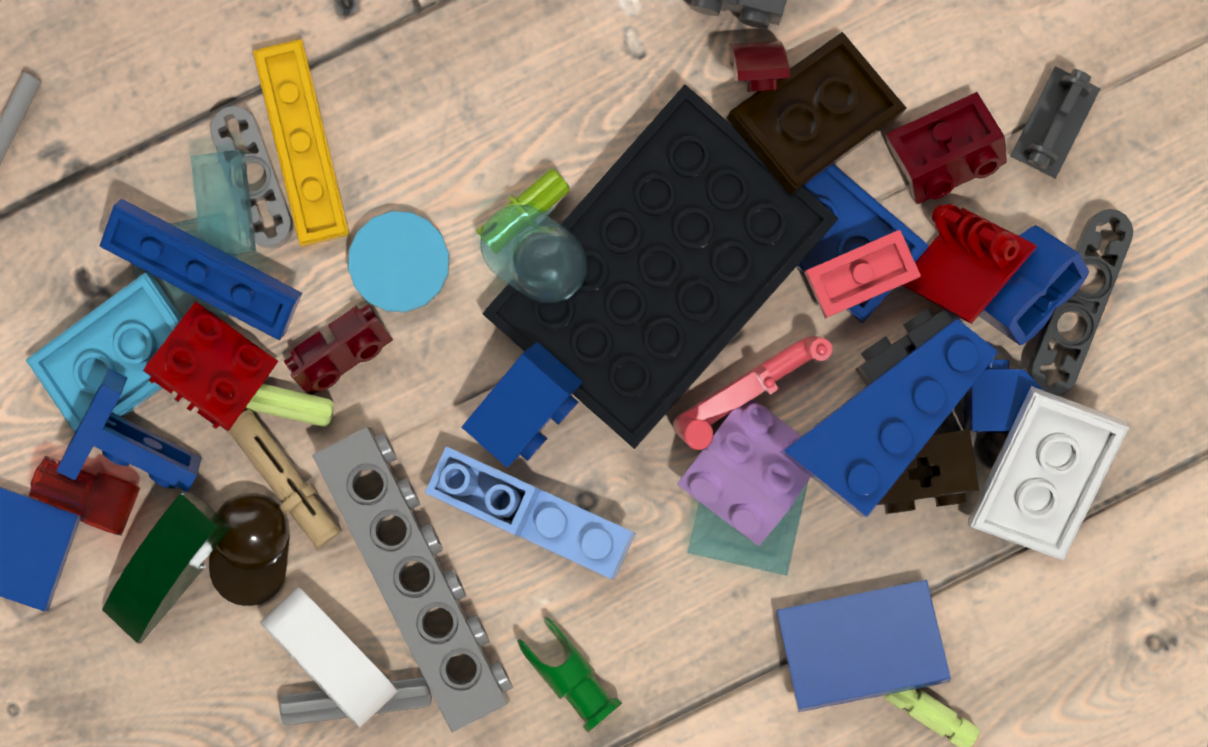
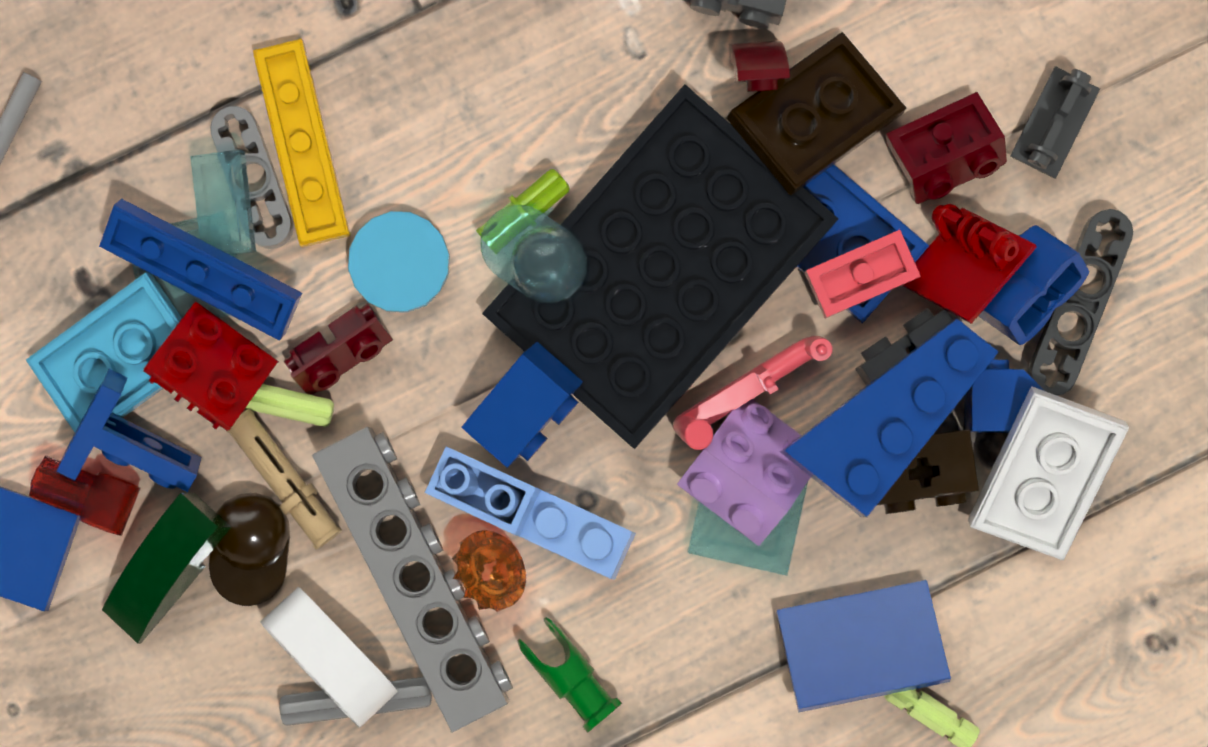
(508, 573): none -> clear orange gear

